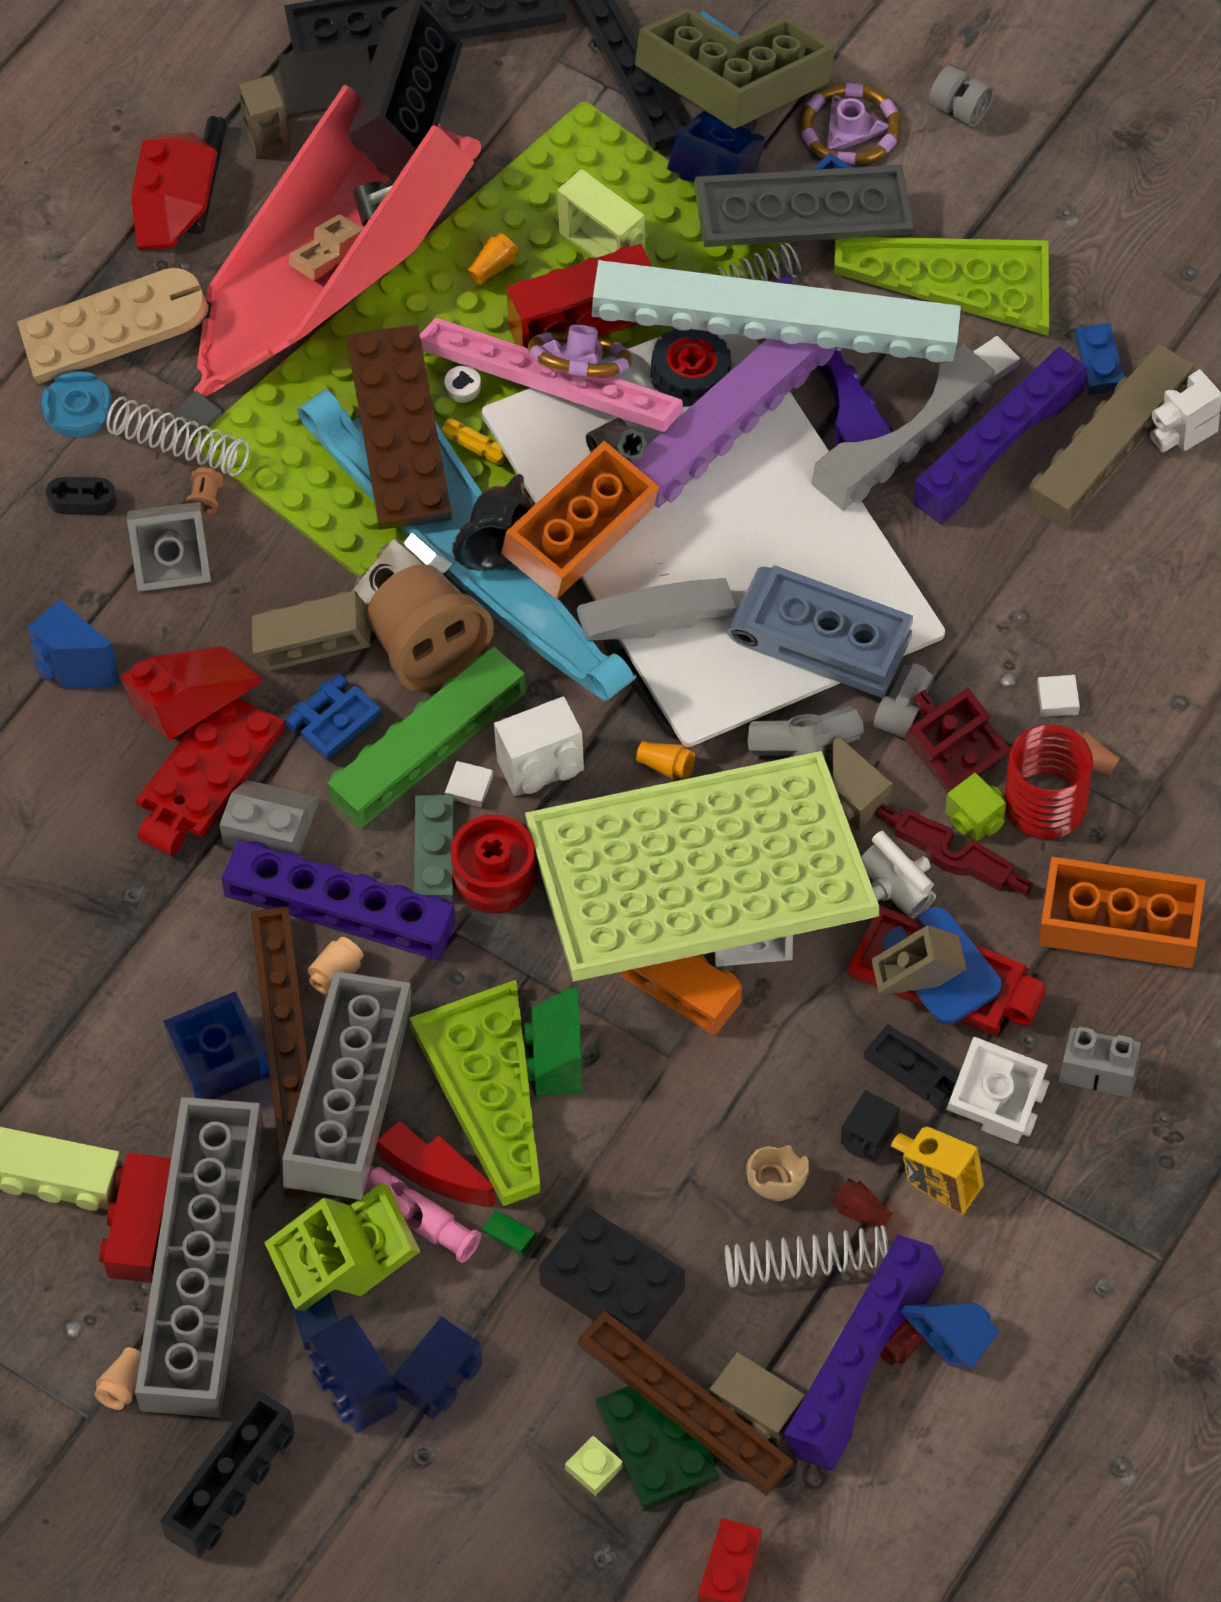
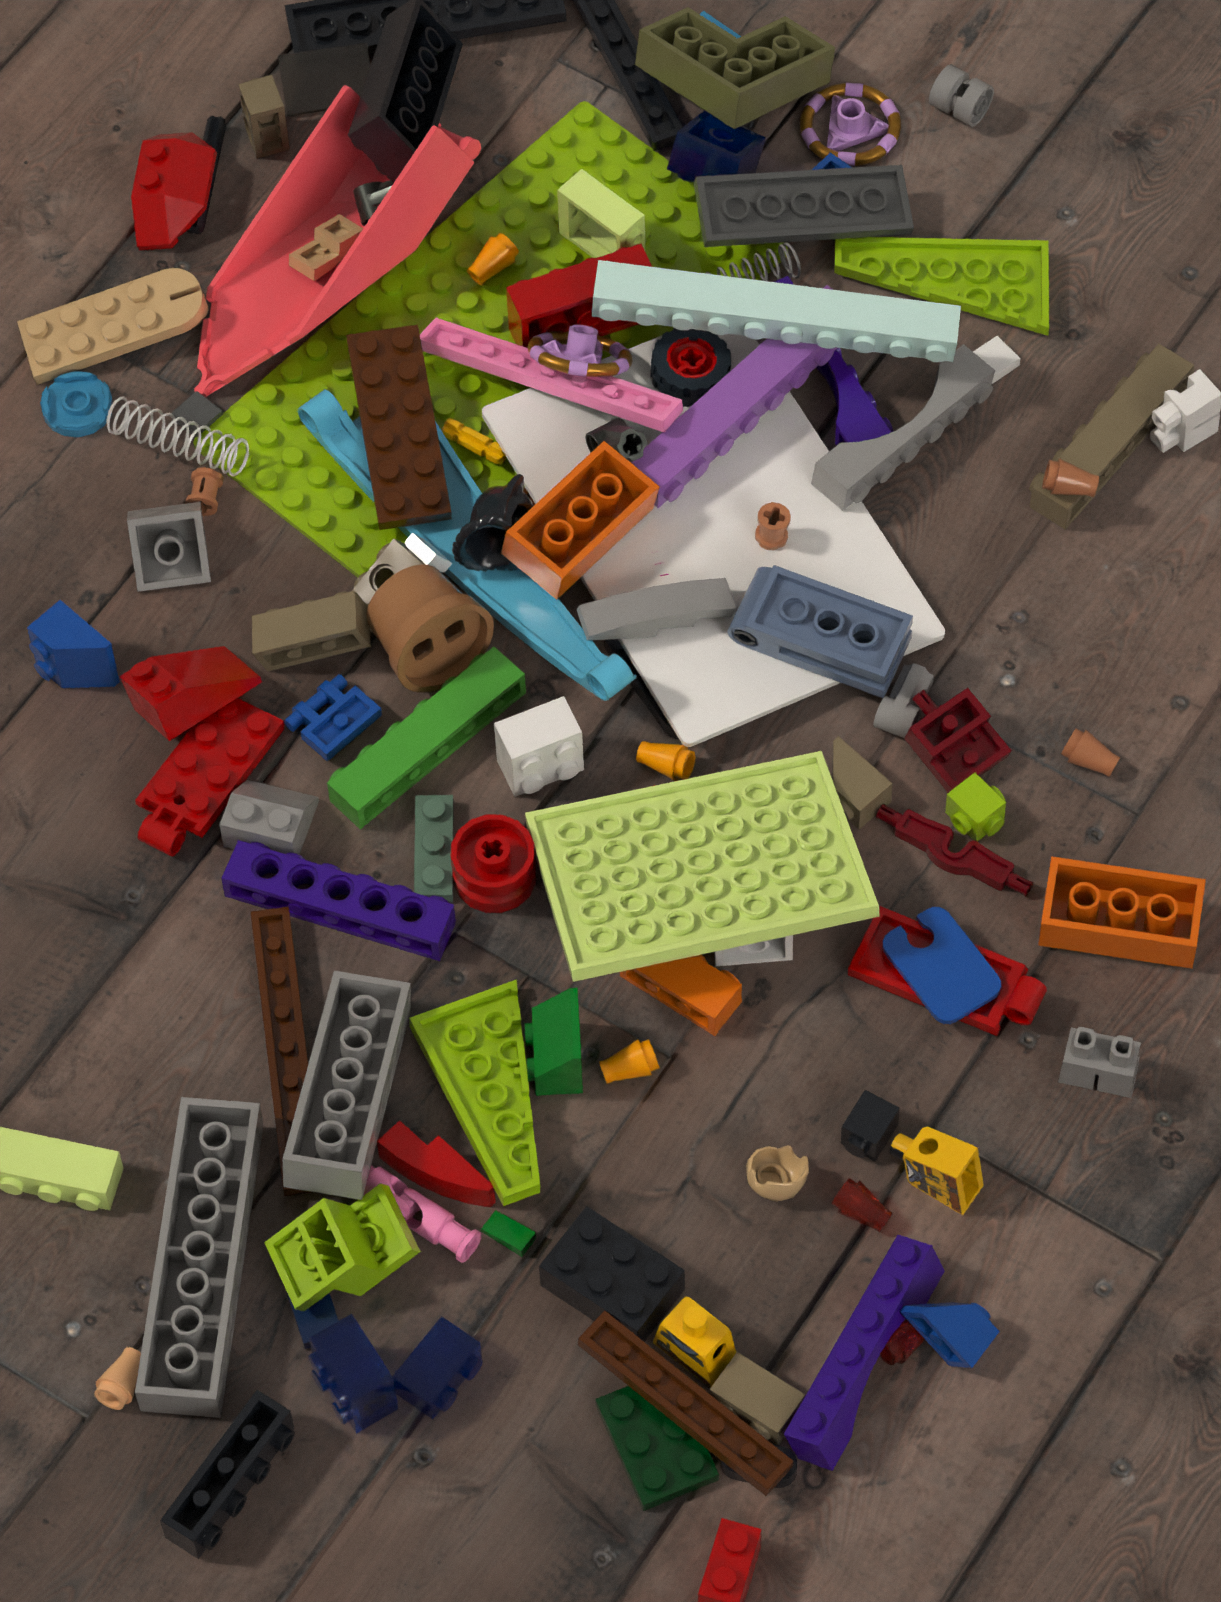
(81, 495): black beam -> none
(135, 1218): red brick -> none
(216, 1047): clear blue brick -> none
(337, 956): light nougat brick -> none
(462, 384): white tile -> none
(469, 784): white tile -> none
(594, 1465): yellowish green plate -> none
(630, 1062): none -> light orange cone
(693, 1337): none -> yellow torso
(772, 526): none -> nougat bush
(804, 733): light grey piece -> none
(880, 1241): white piece -> none
(898, 876): white pin -> none
(912, 1067): black hinge -> none
(919, 962): dark tan slope -> none
(959, 470): dark purple arch -> none
(999, 1090): white plate -> none
(1028, 760): red piece -> none
(1058, 695): white tile -> none
(1068, 479): none -> nougat cone
(1100, 355): blue plate -> none

